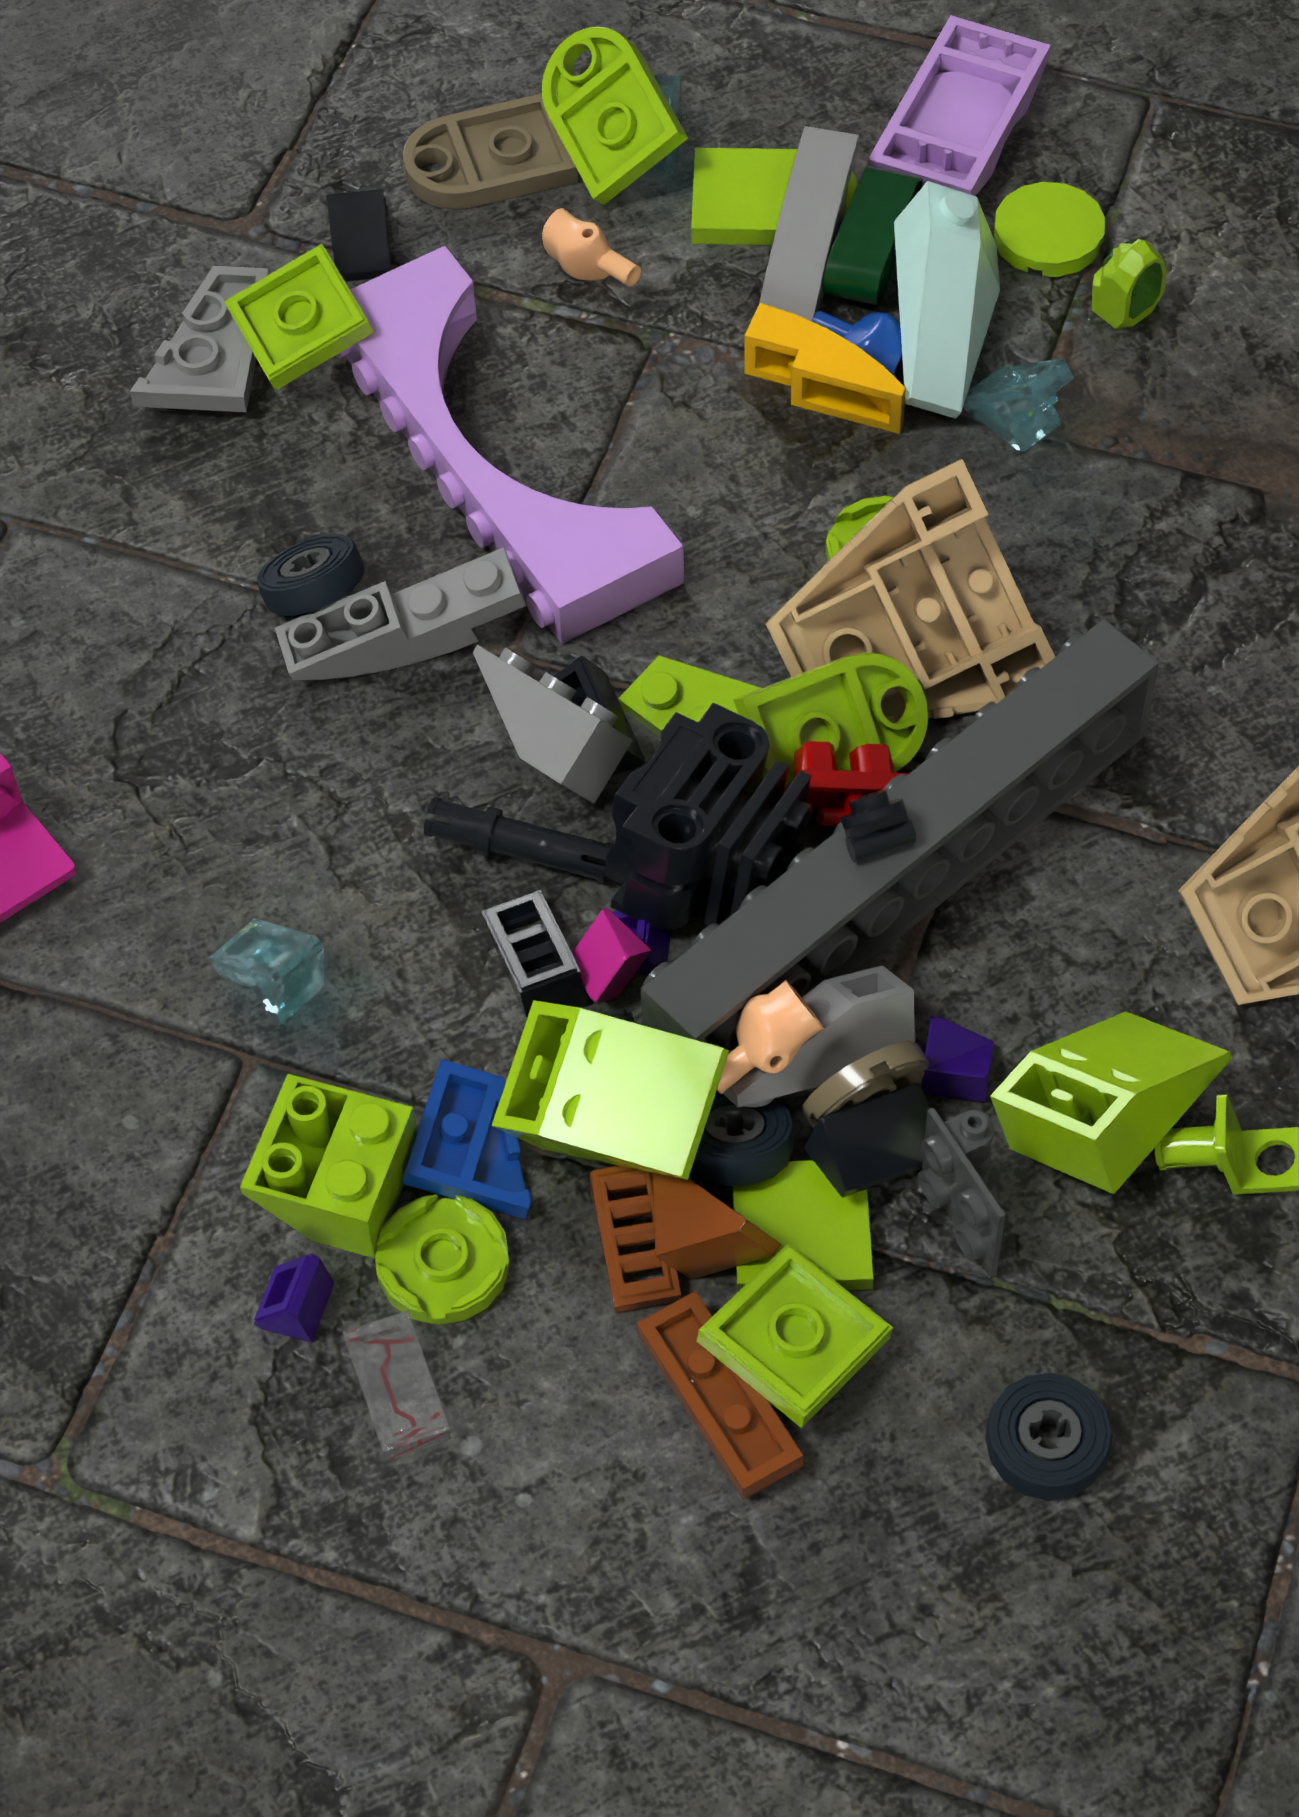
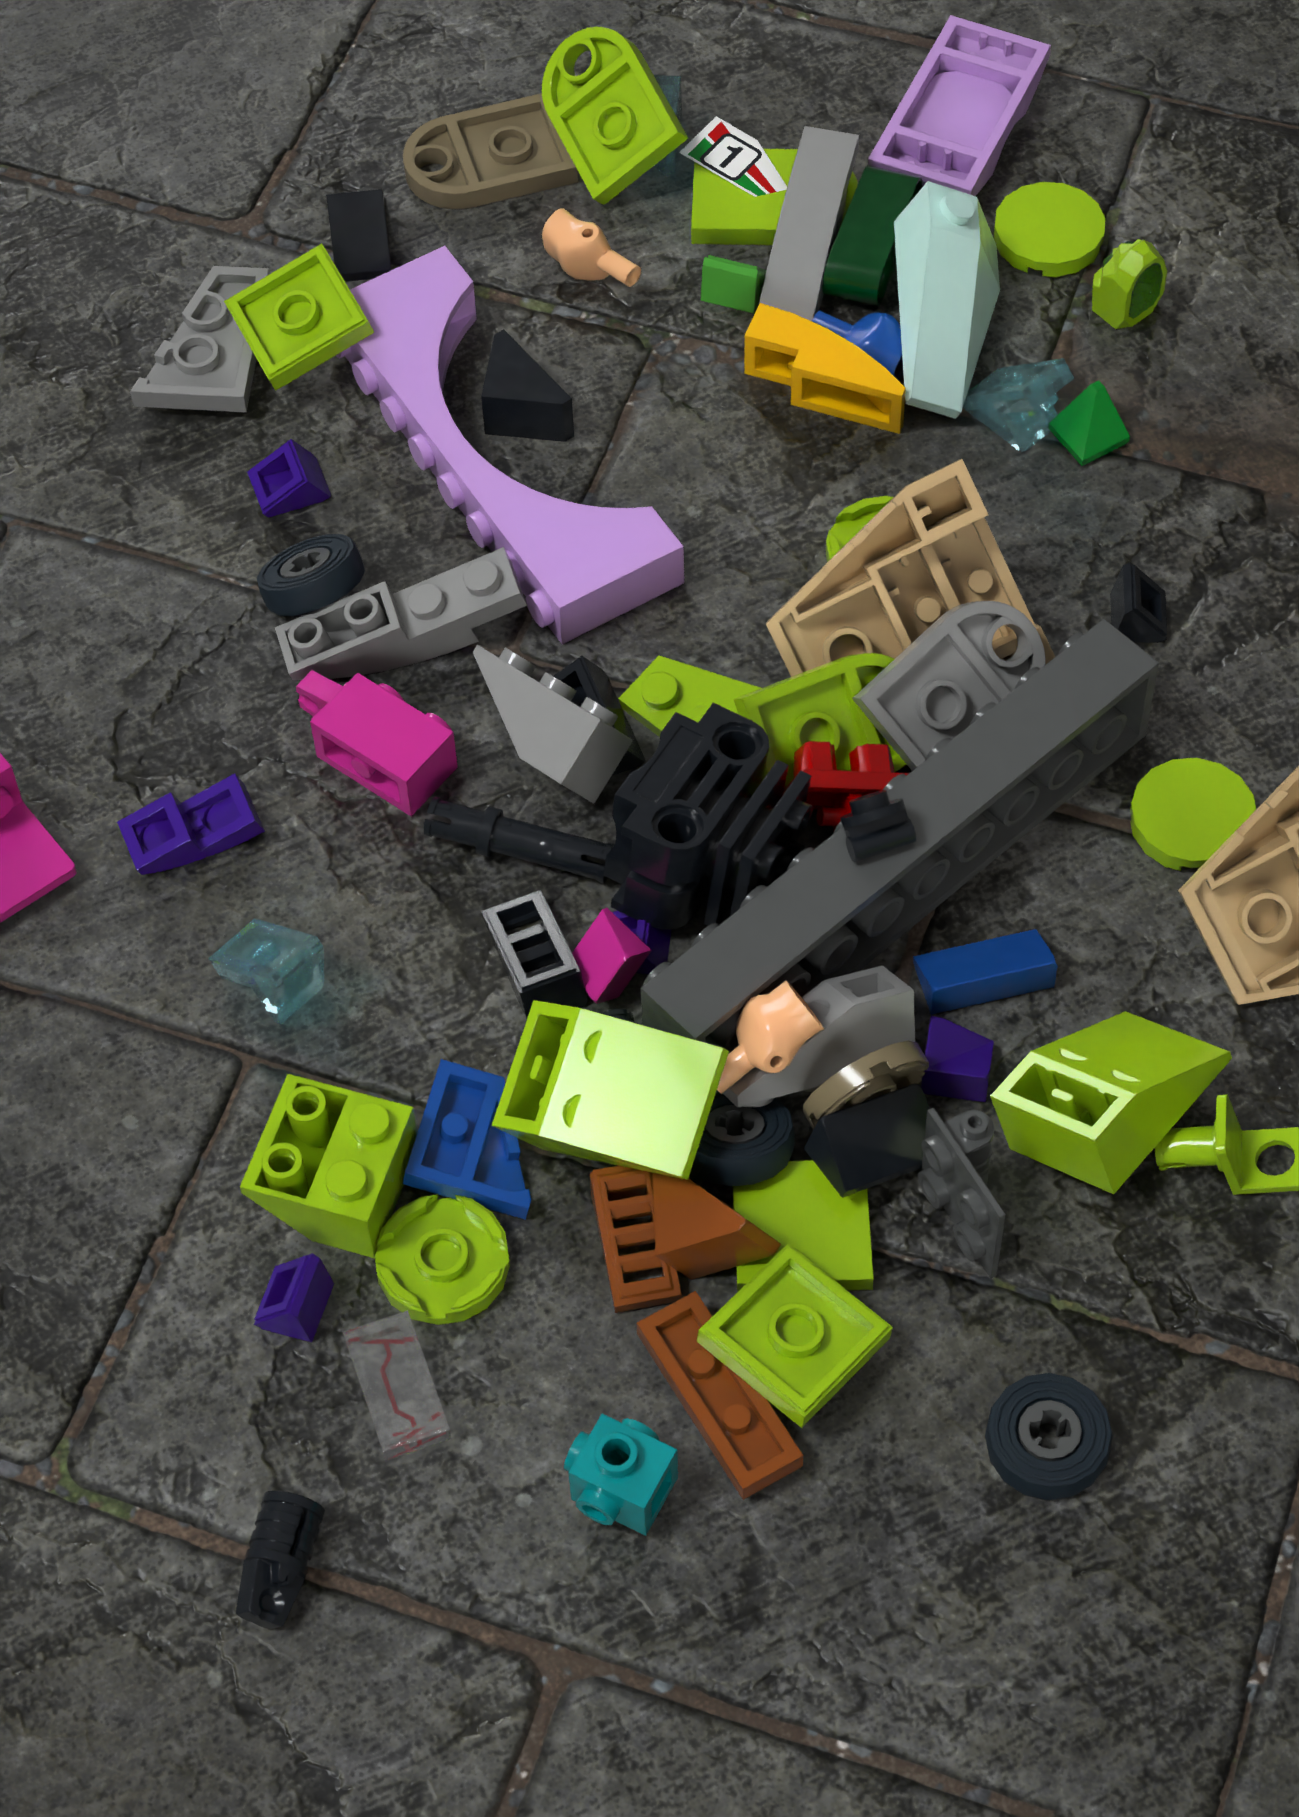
(179, 833): none -> dark purple slope
(278, 1557): none -> black hinge
(288, 480): none -> dark purple slope
(378, 738): none -> dark pink hinge
(522, 397): none -> black slope
(621, 1473): none -> teal brick
(731, 283): none -> bright green slope
(734, 158): none -> sticker
(948, 677): none -> light grey tile
(985, 971): none -> blue slope
(1090, 425): none -> green slope
(1138, 606): none -> black slope
(1188, 811): none -> lime tile

